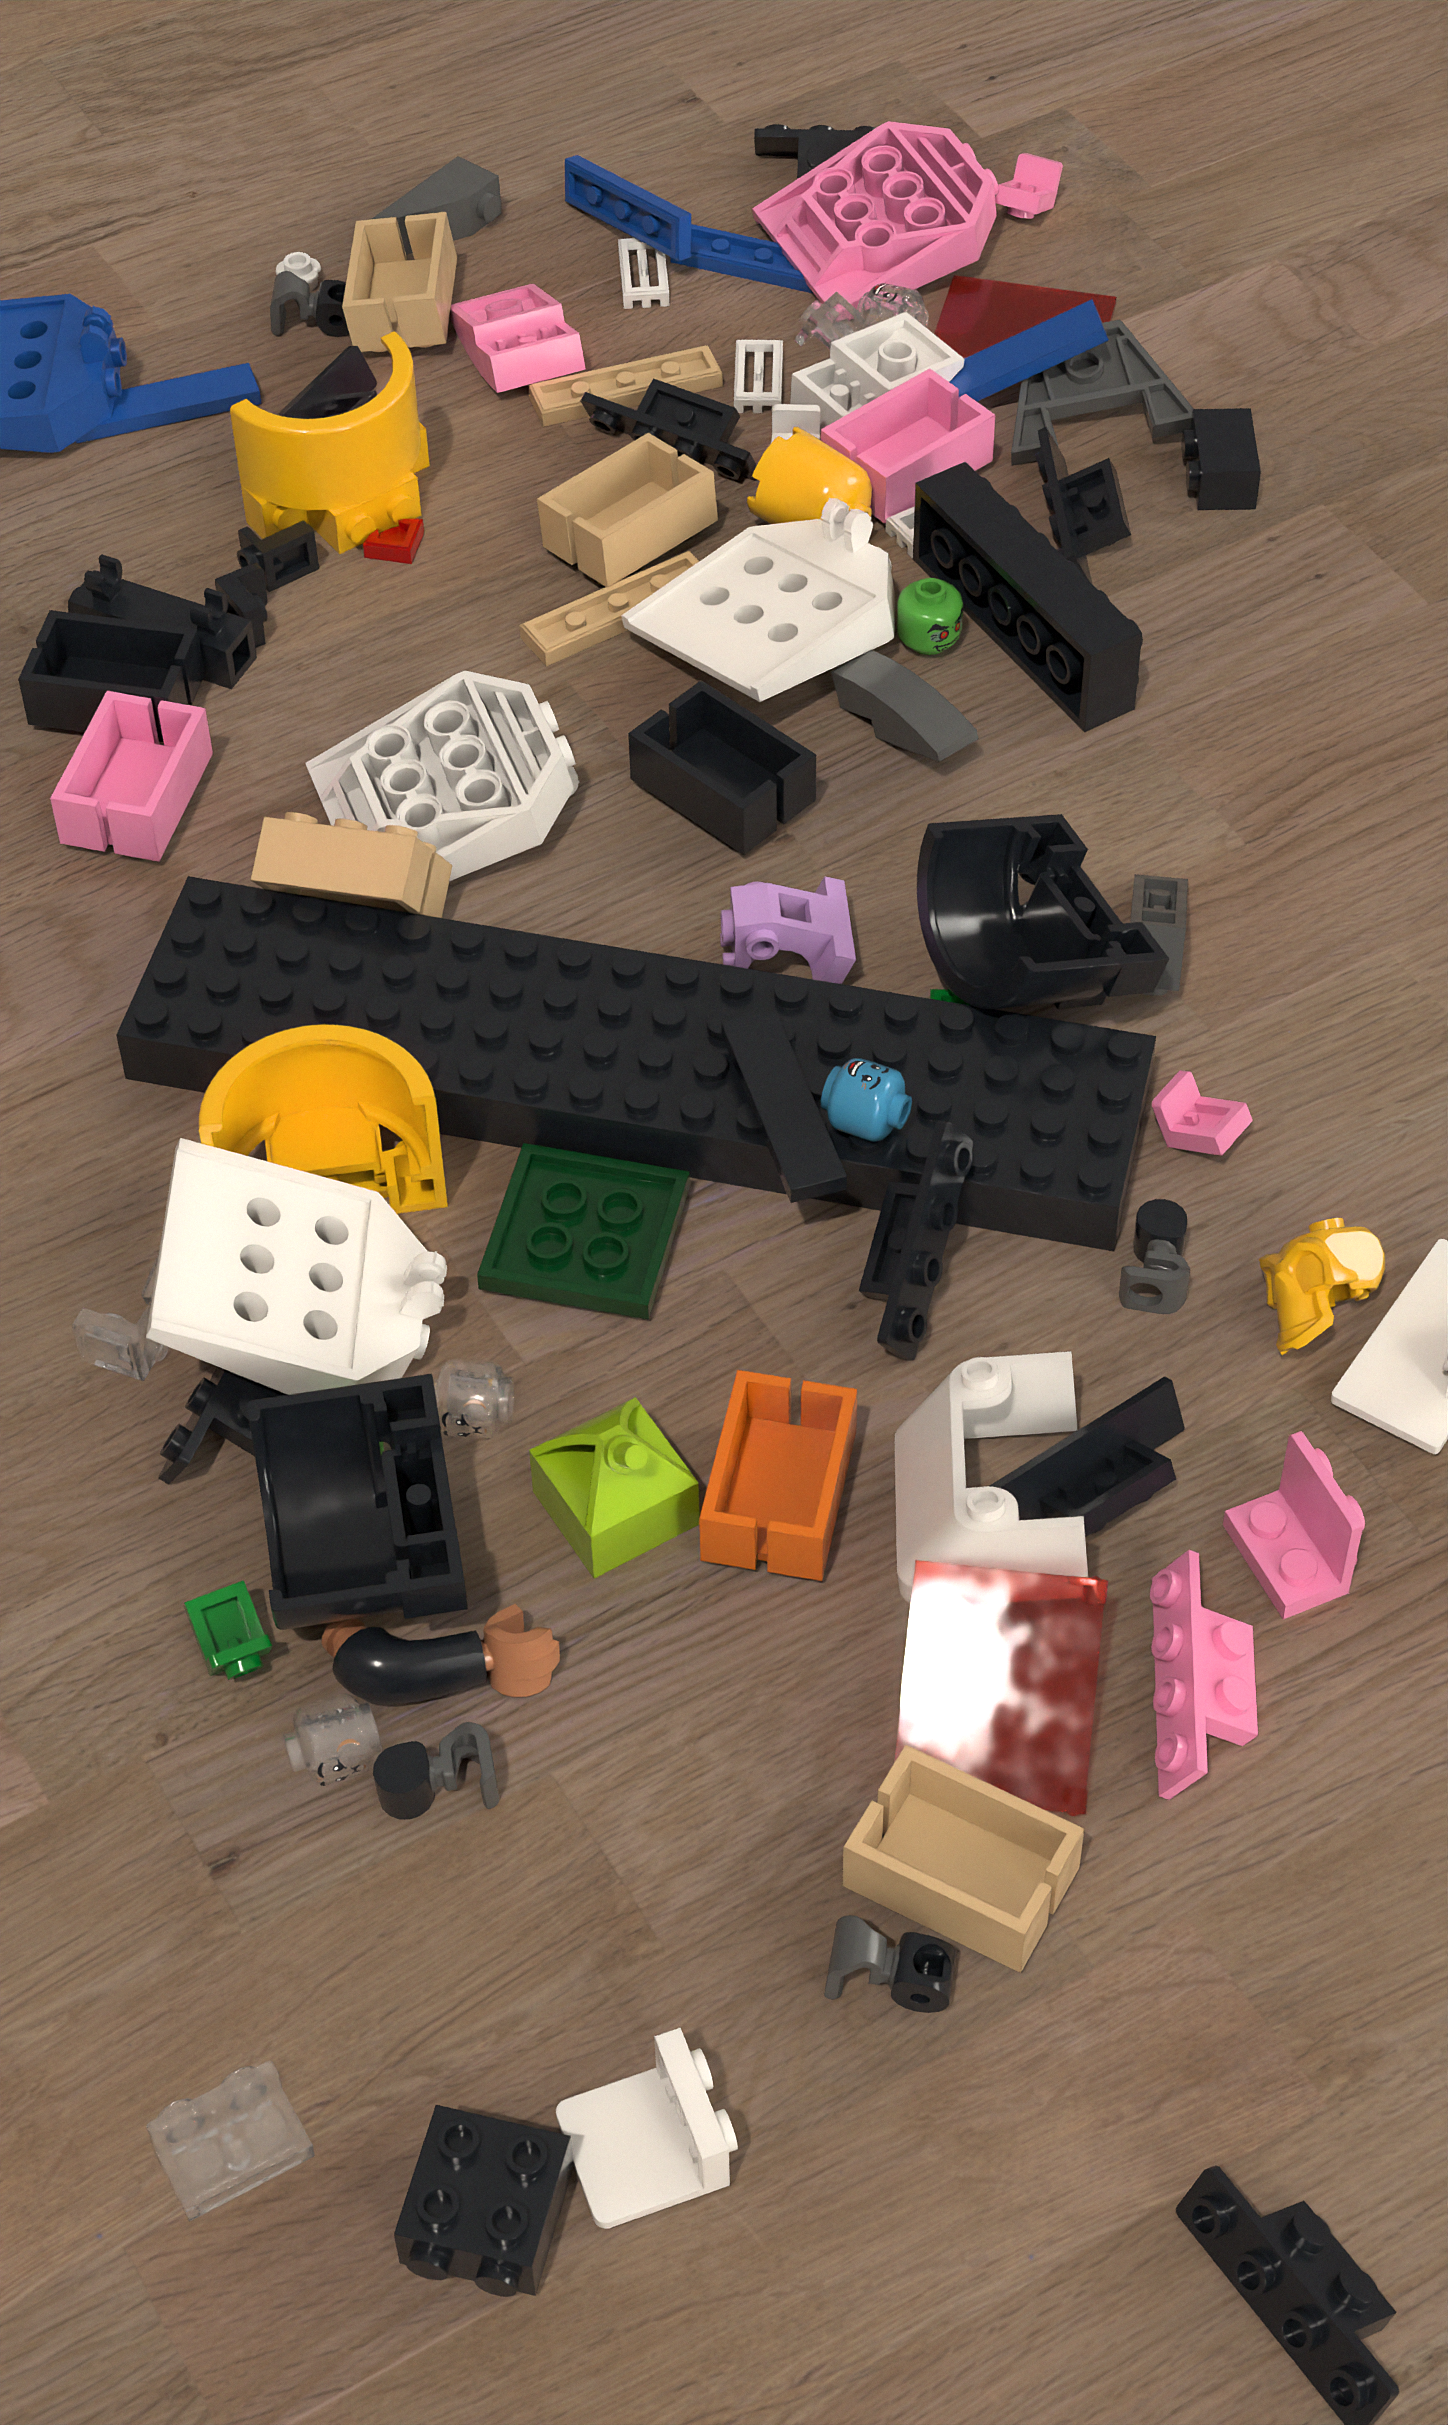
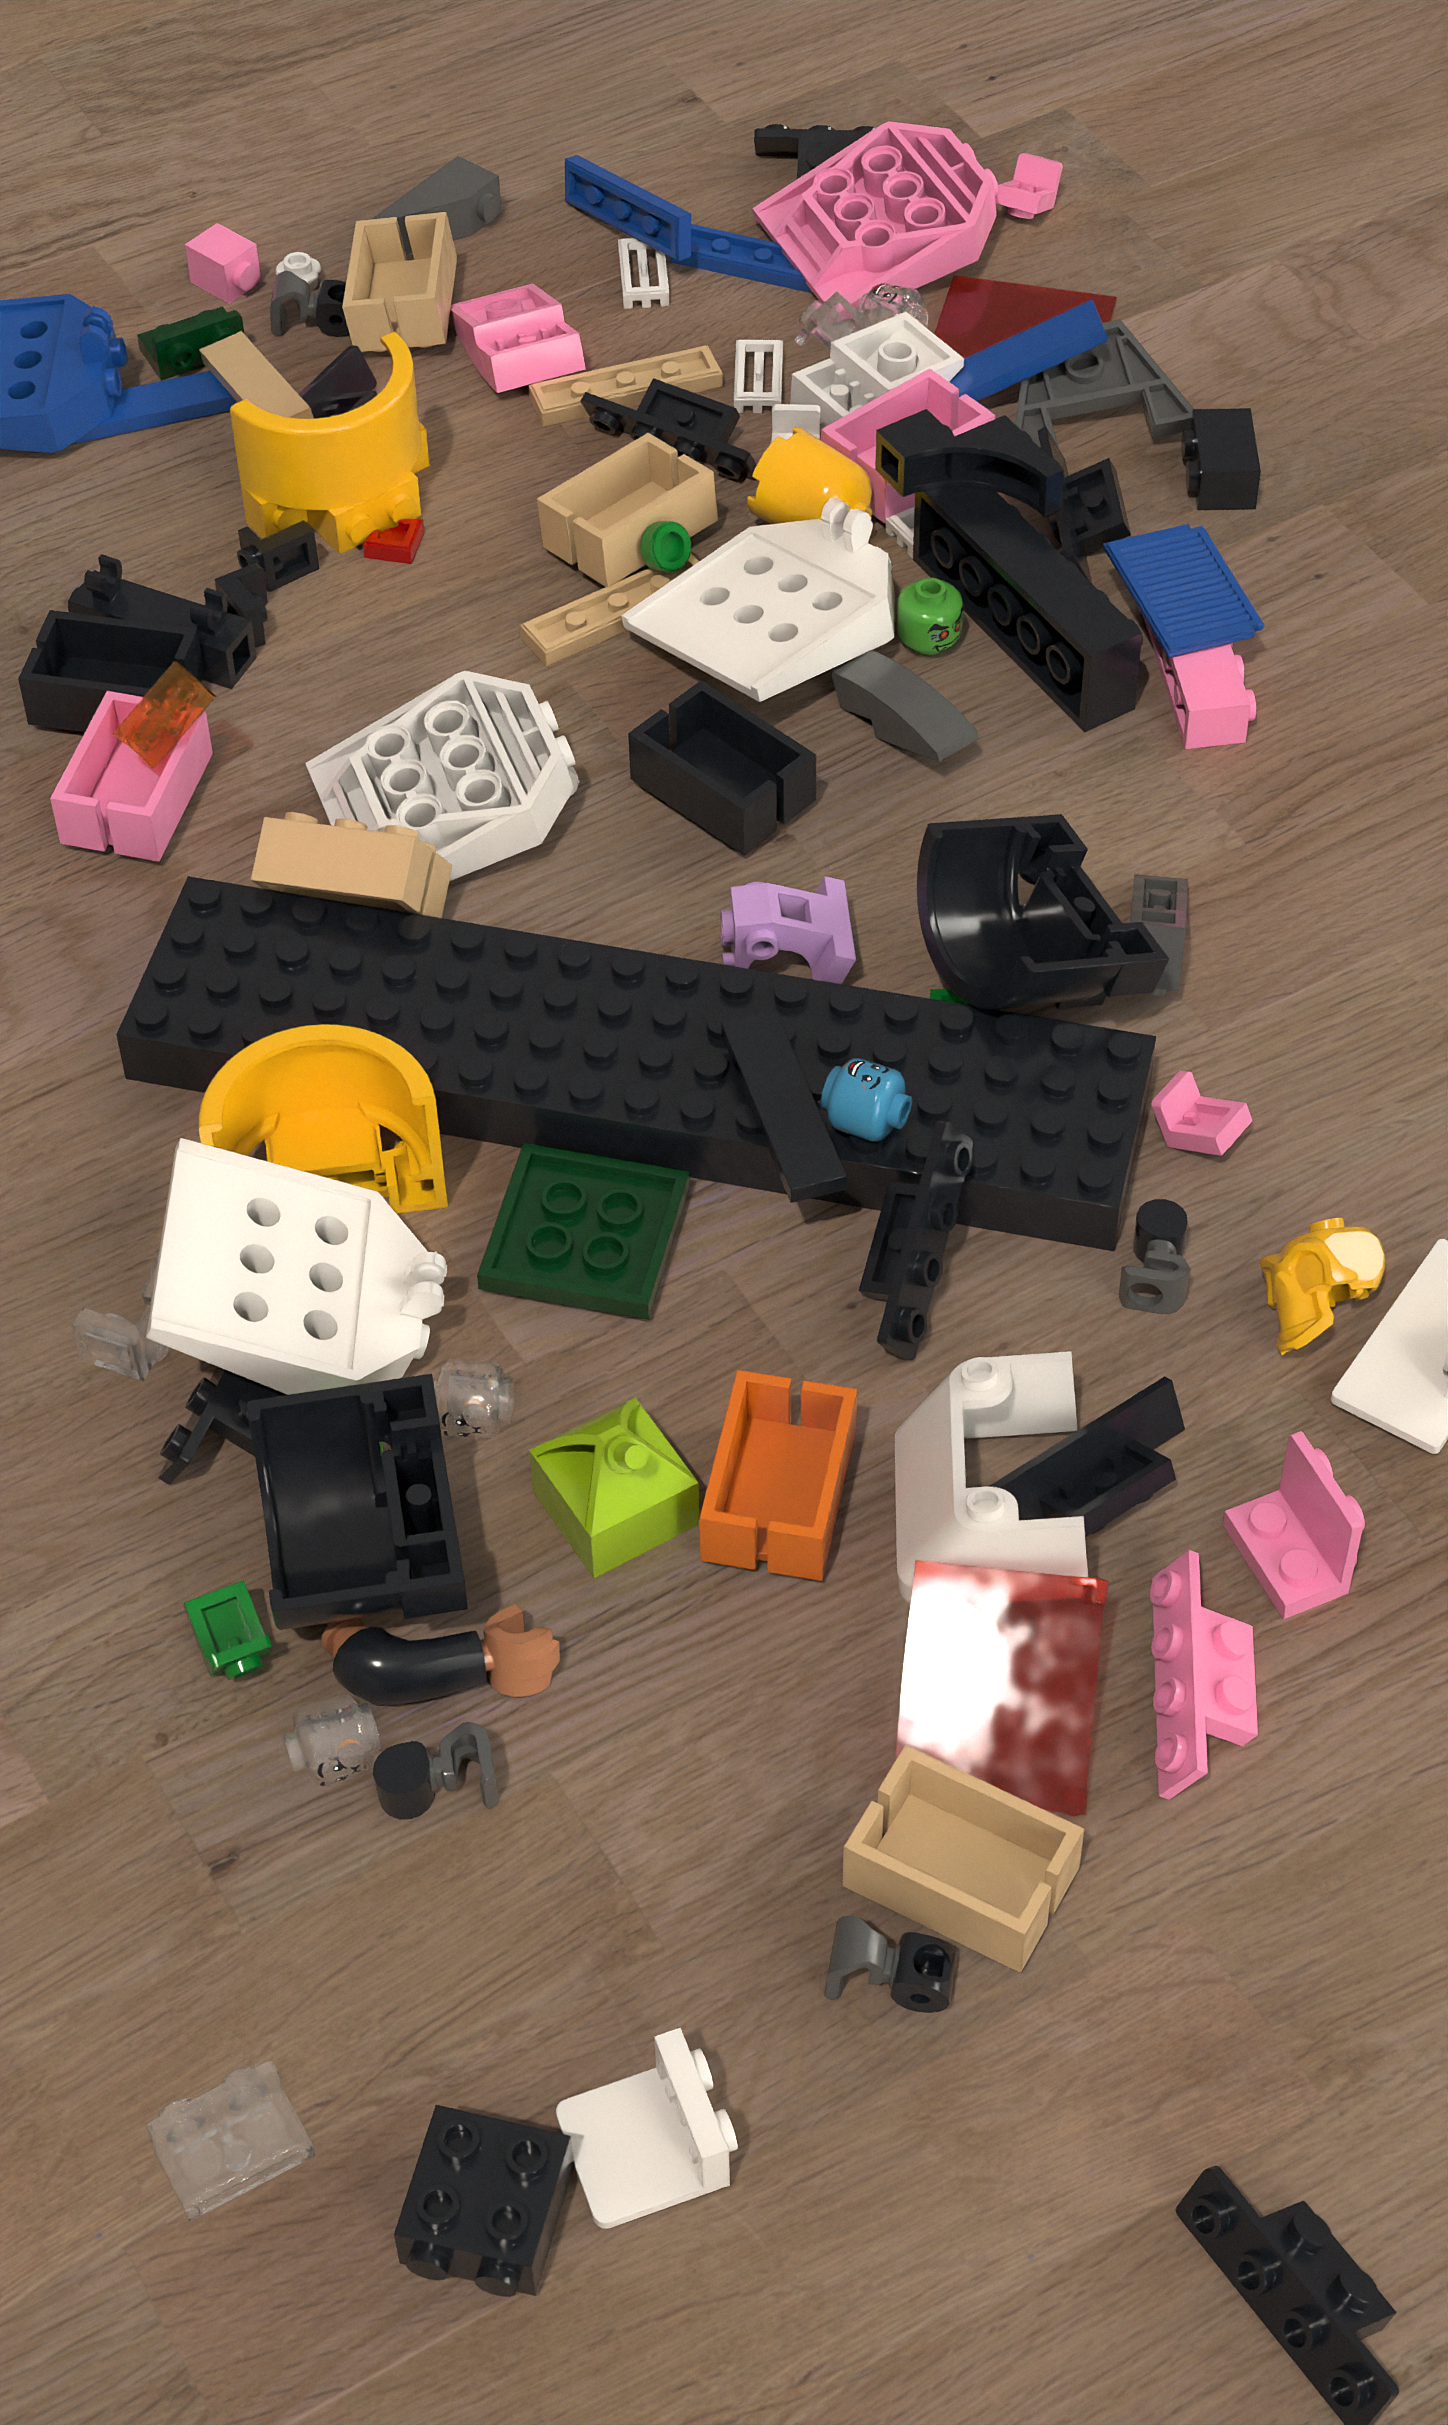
(164, 714): none -> clear orange hips
(176, 346): none -> dark green bracket
(223, 263): none -> bright pink brick
(252, 377): none -> tan tile
(665, 546): none -> green tile
(995, 456): none -> black arch
(1184, 589): none -> blue window
(1207, 694): none -> bright pink brick

